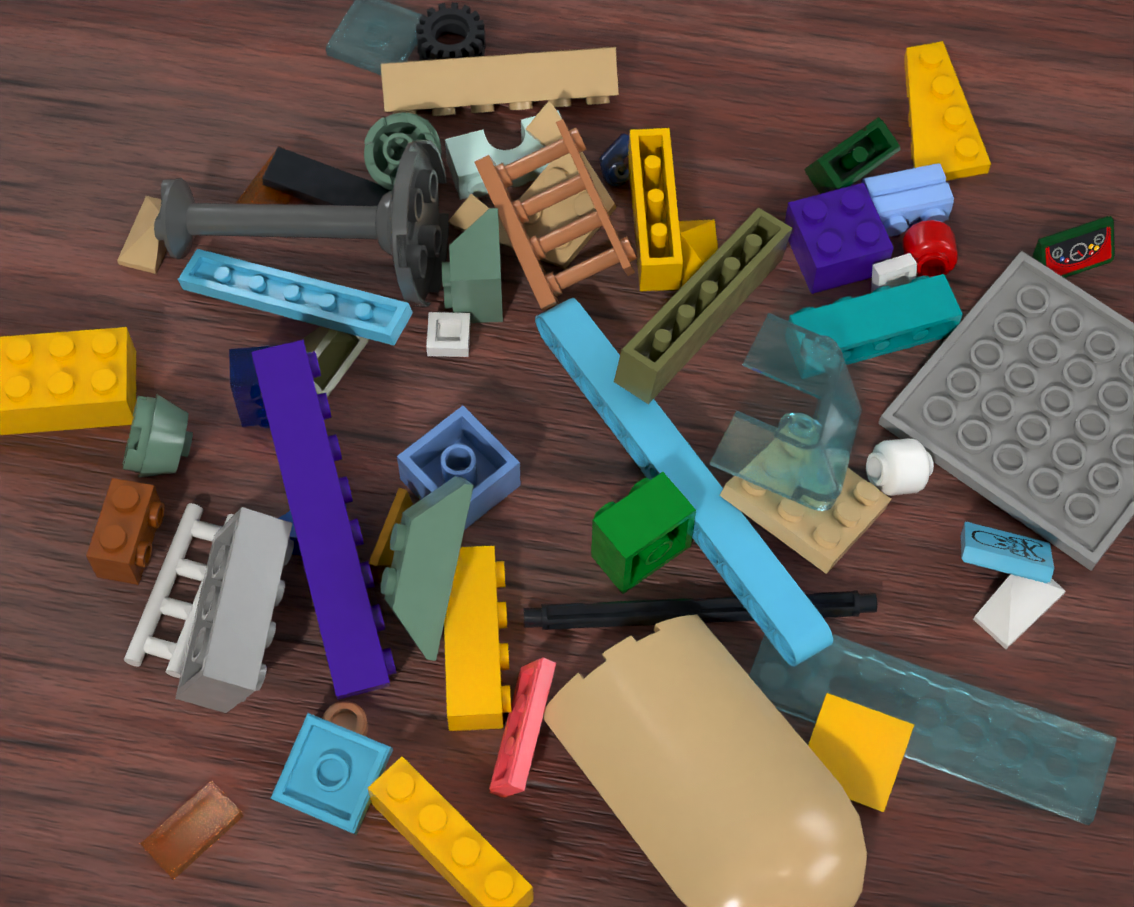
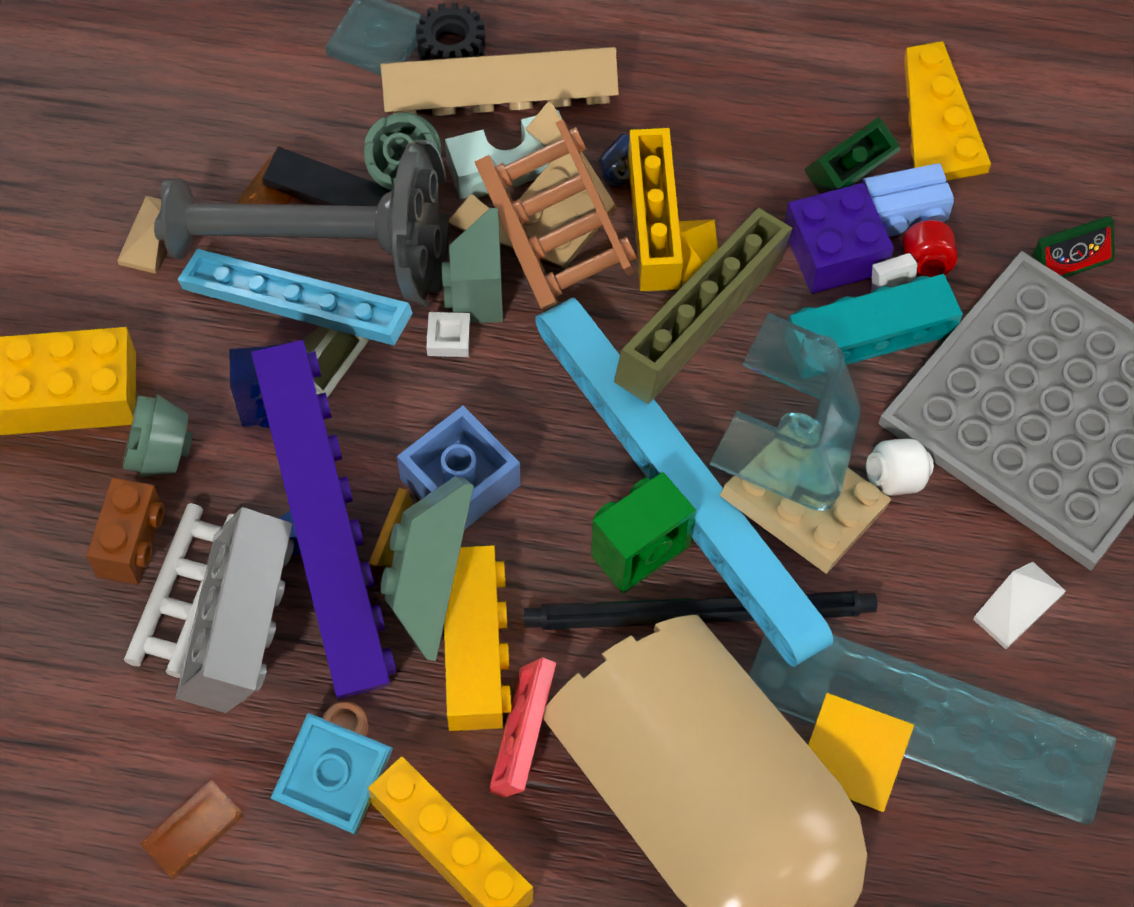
(1006, 552): medium azure tile -> none

